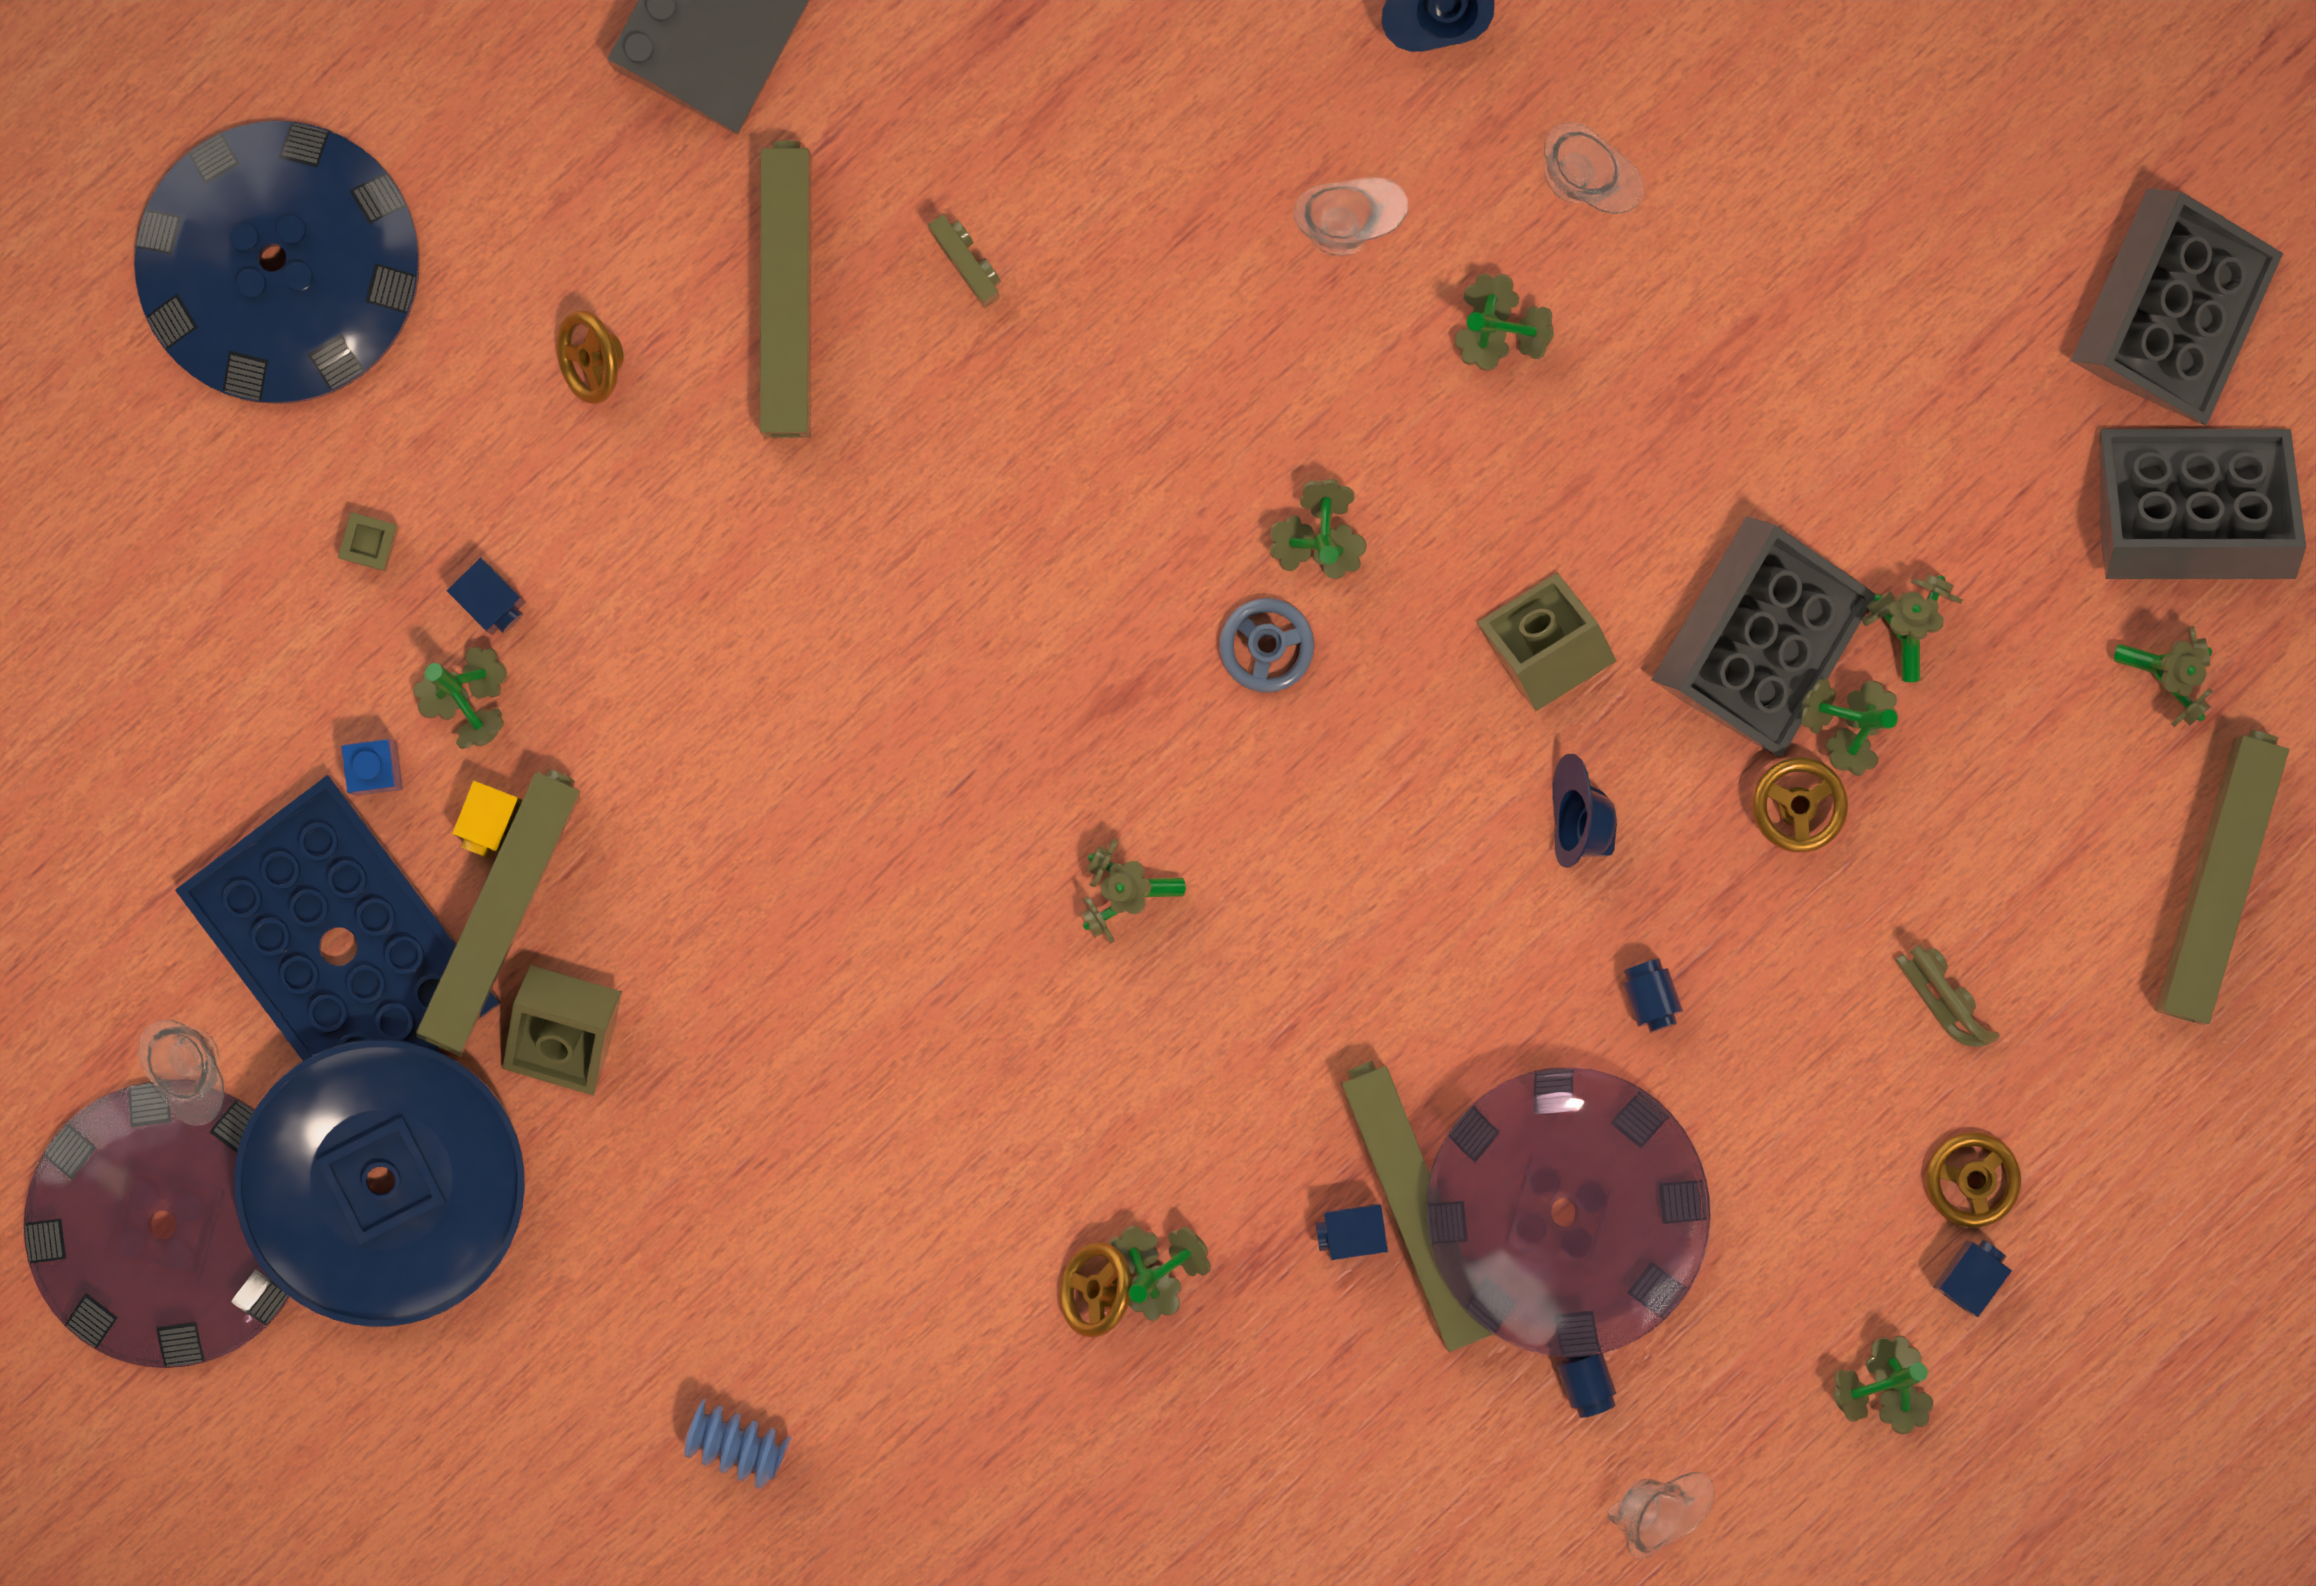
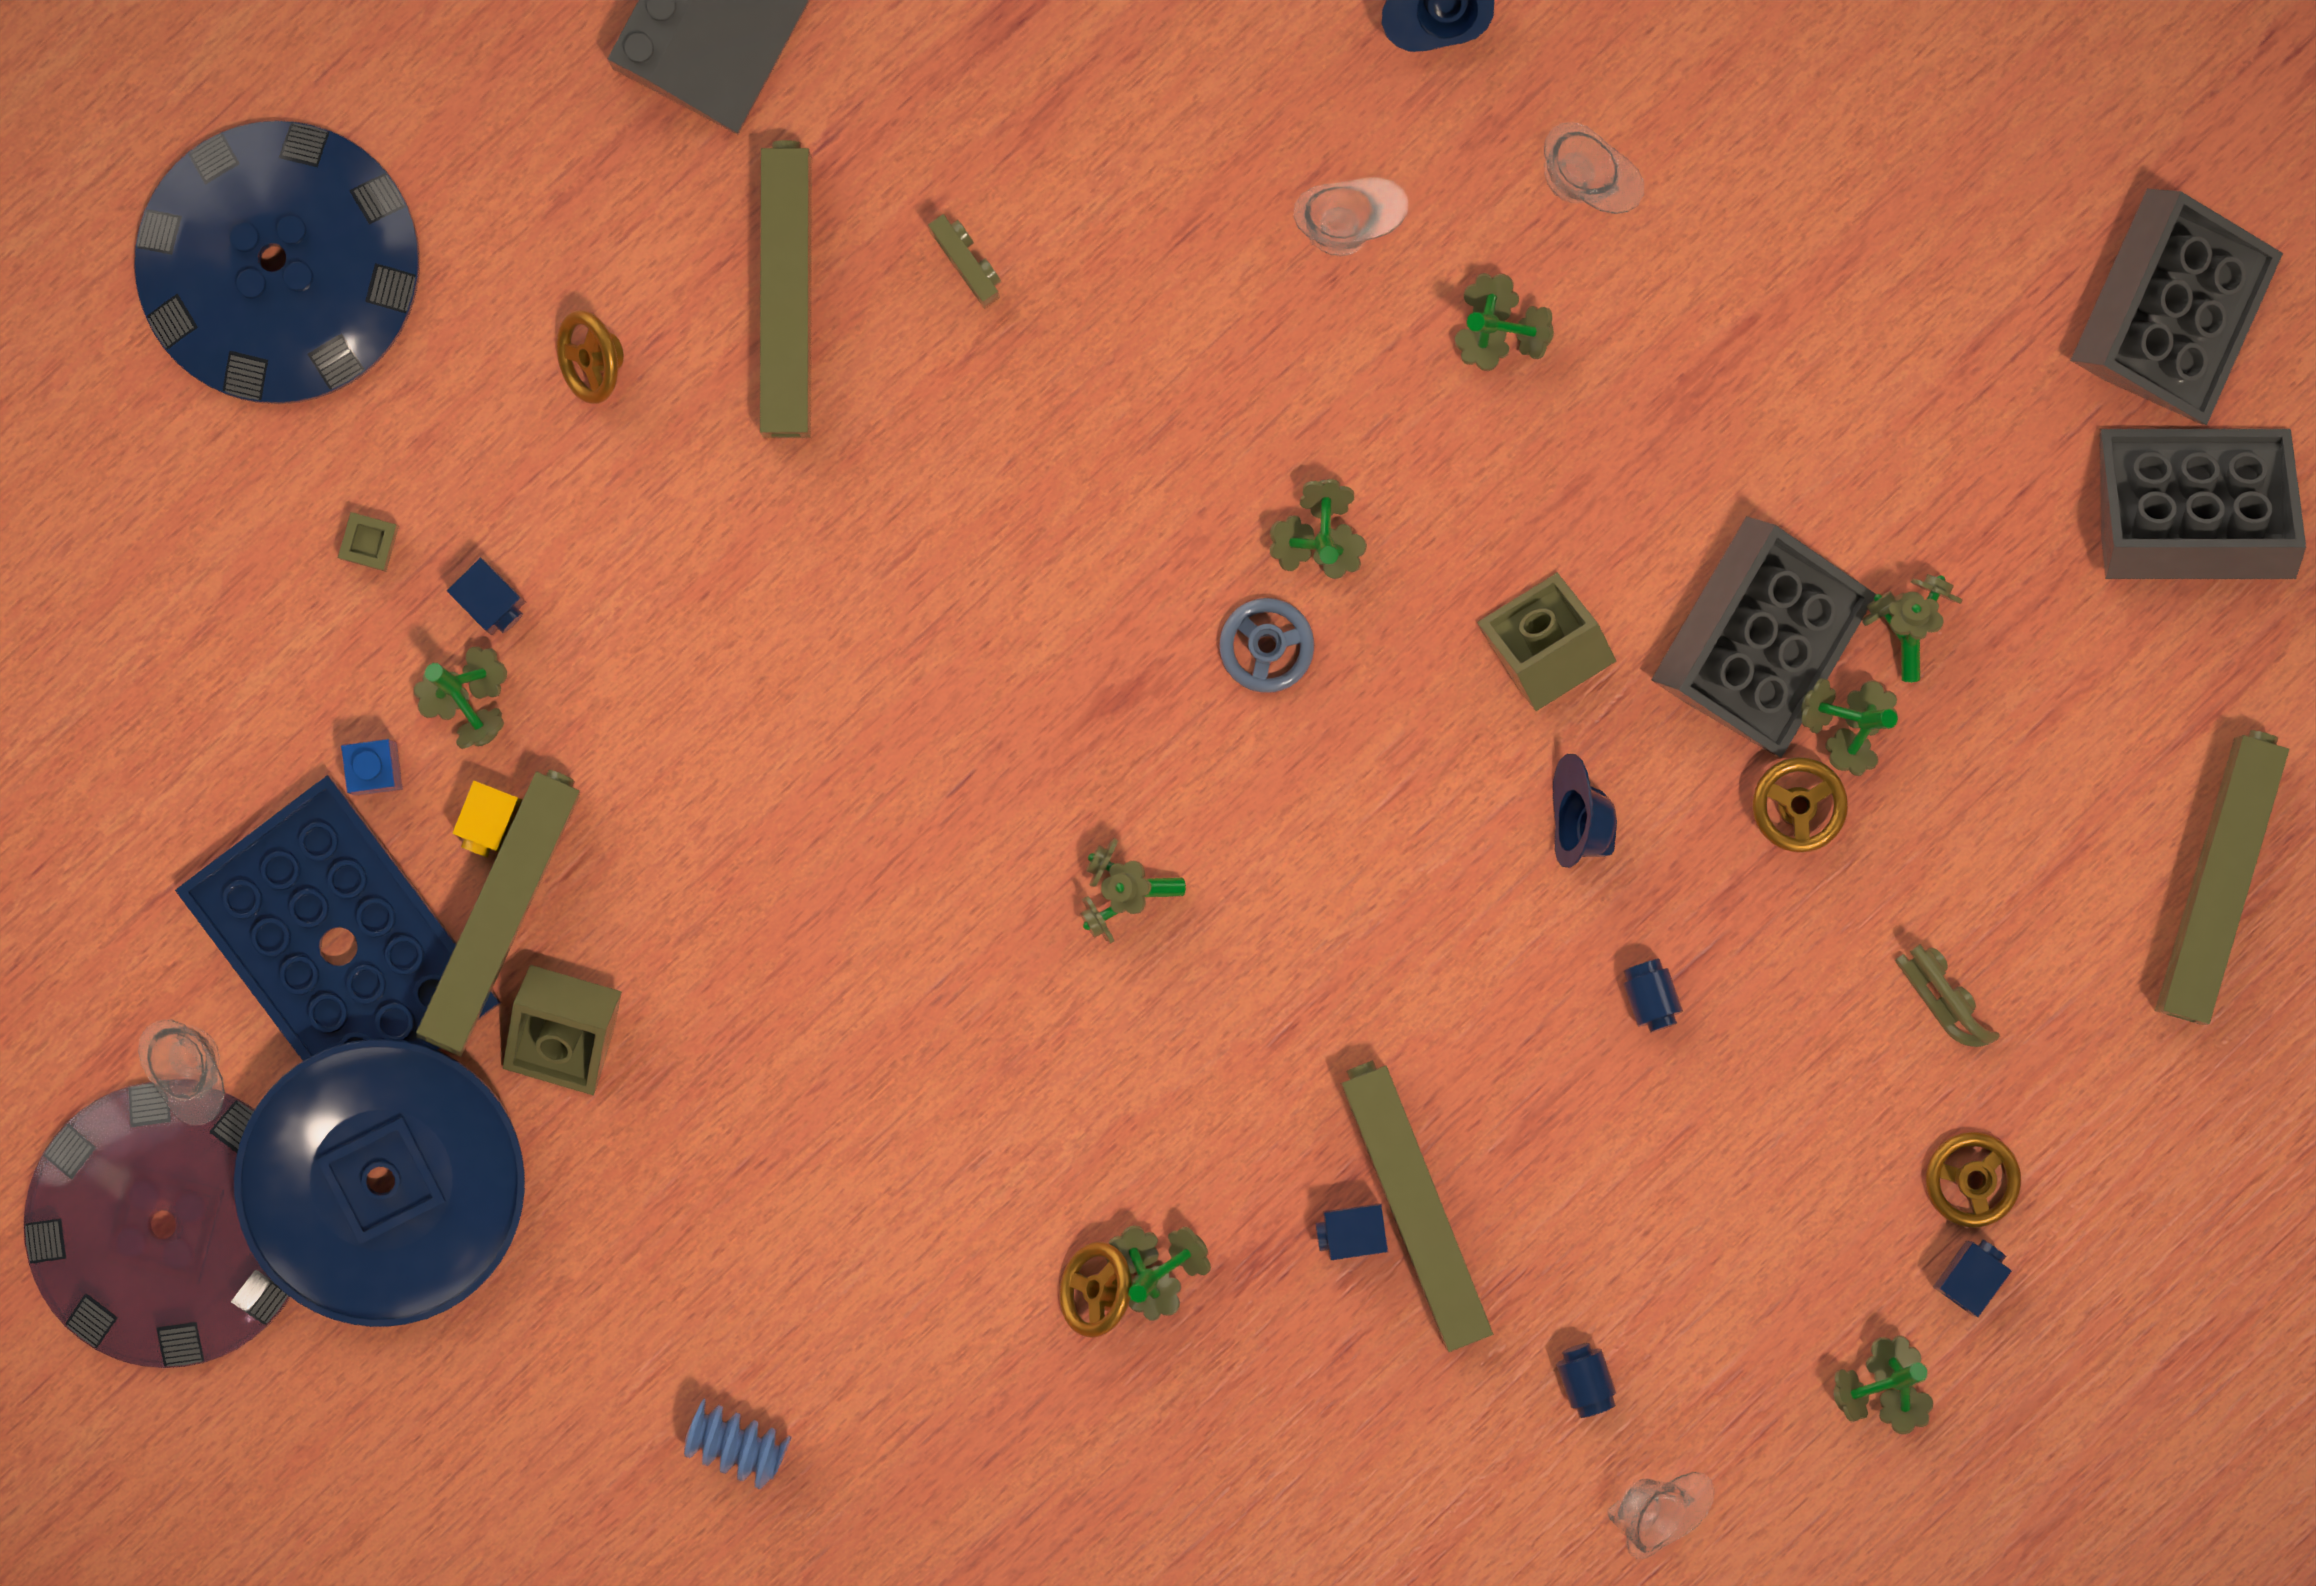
(1634, 1200): dish -> none
(2176, 672): olive plant -> none

